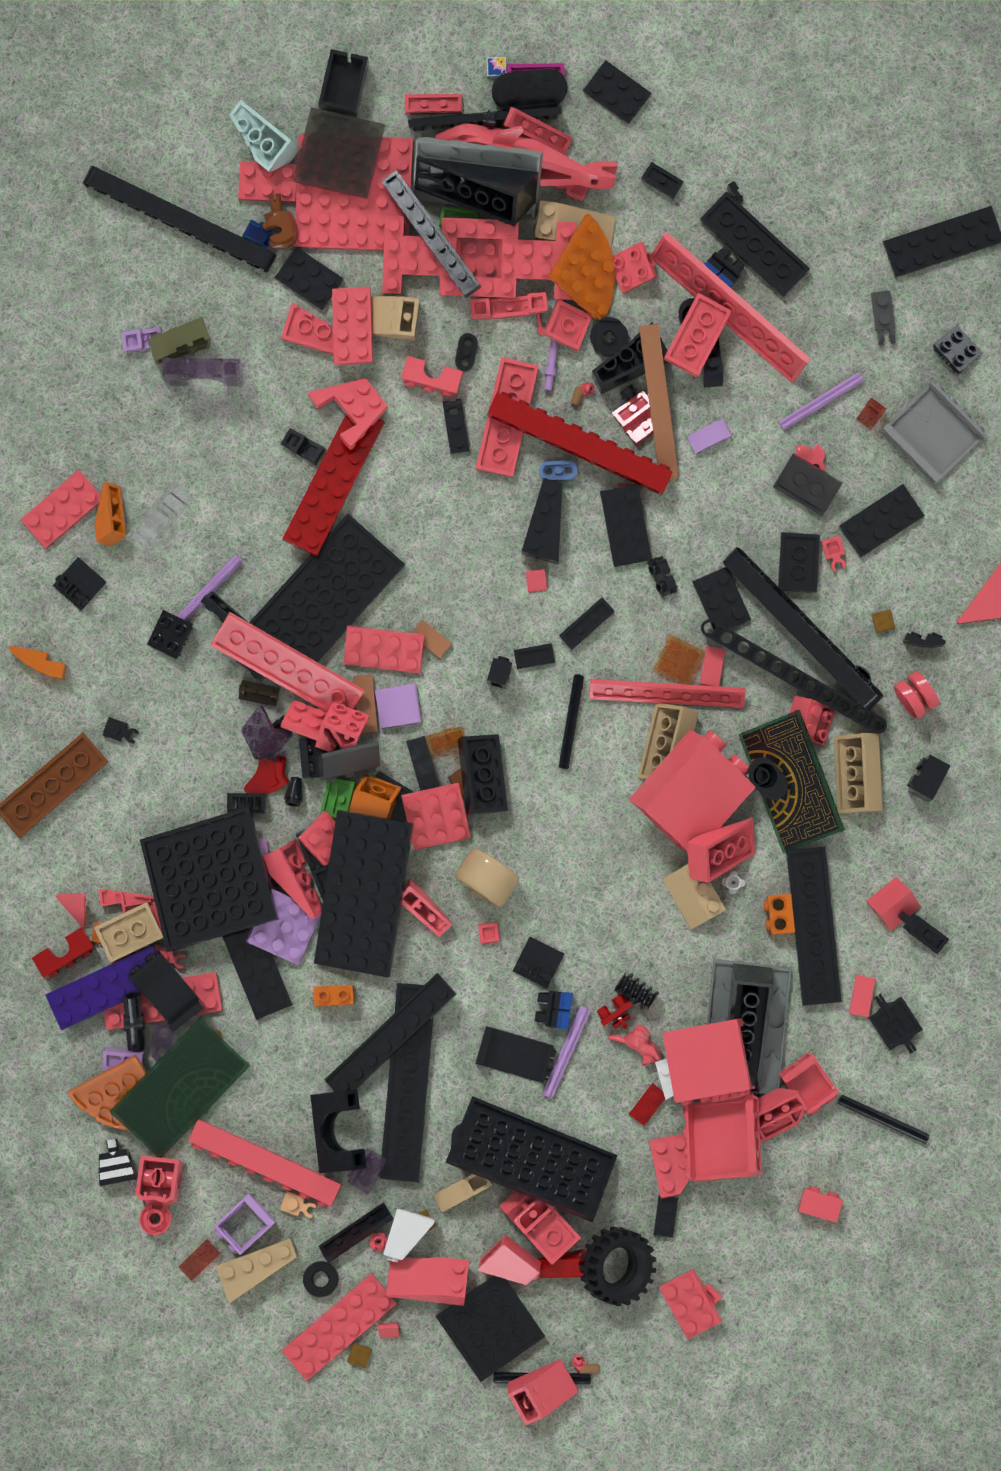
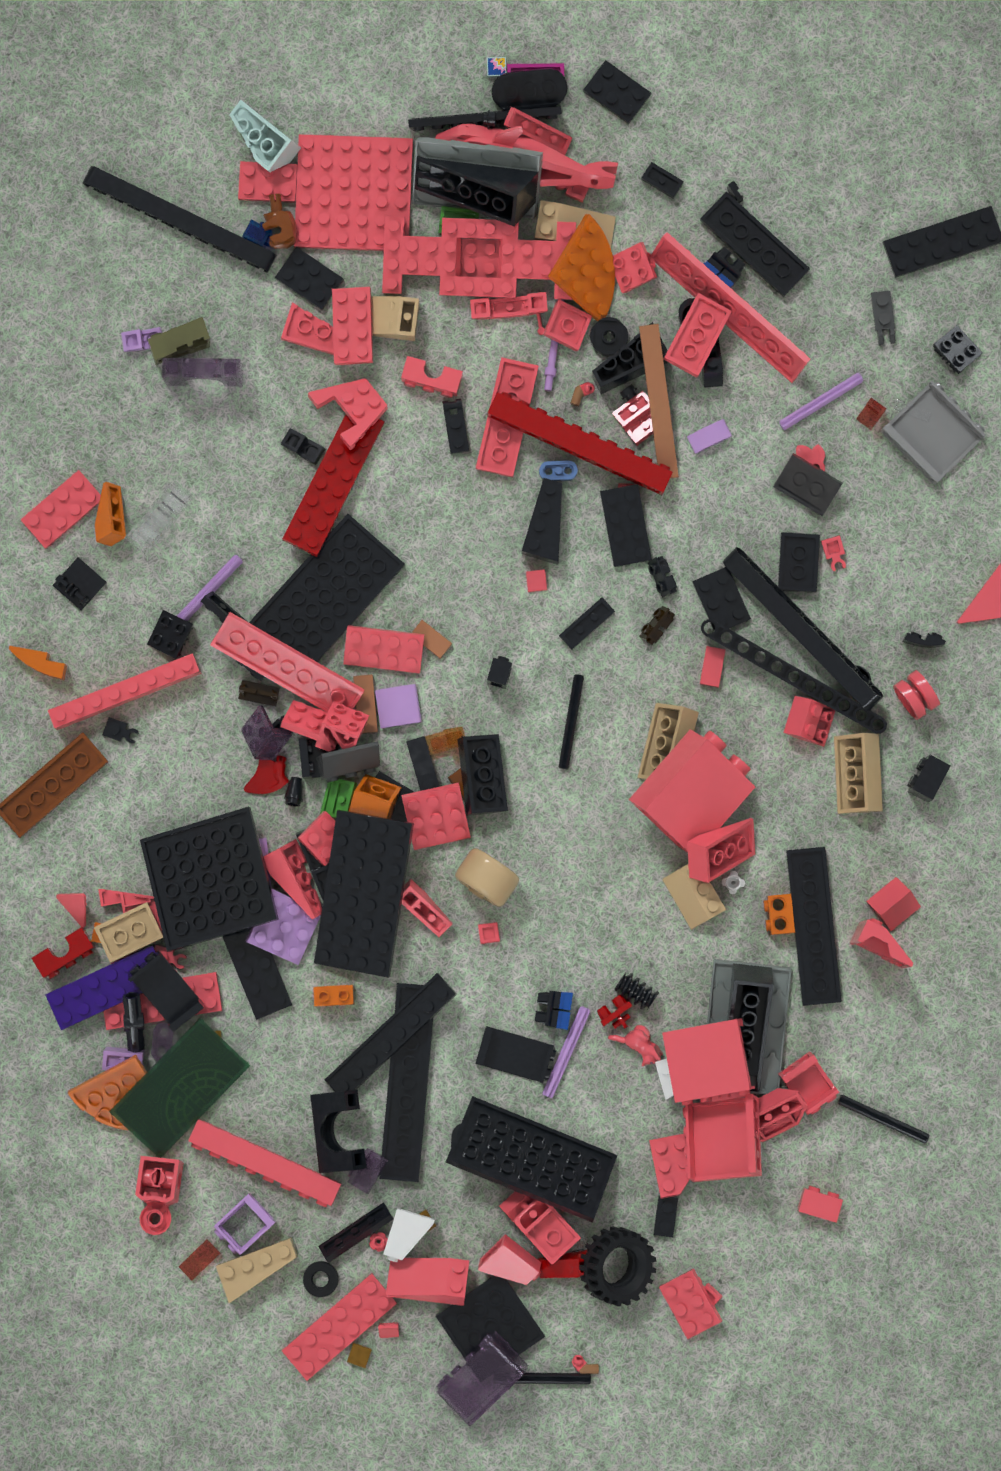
(115, 1165): torso -> none
(124, 691): none -> coral brick
(262, 802): black slope -> none
(294, 1204): light nougat plate -> none
(339, 153): clear smoke plate -> none
(343, 83): black piece -> none
(431, 234): plate -> none
(433, 104): coral tile -> none
(461, 1191): tan slope -> none
(467, 353): black plate -> none
(482, 1378): none -> clear purple windscreen
(534, 656): black tile -> none
(538, 962): black hinge -> none
(541, 1391): coral slope -> none
(648, 1104): red plate -> none
(651, 631): none -> dark brown hinge
(667, 693): coral plate -> none
(678, 660): clear orange plate -> none
(767, 778): black piece -> none
(808, 806): black piece -> none
(862, 996): coral tile -> none
(878, 940): none -> coral piece
(881, 520): black plate -> none
(883, 621): pearl gold tile -> none
(895, 1023): black plate -> none
(924, 932): black hinge -> none

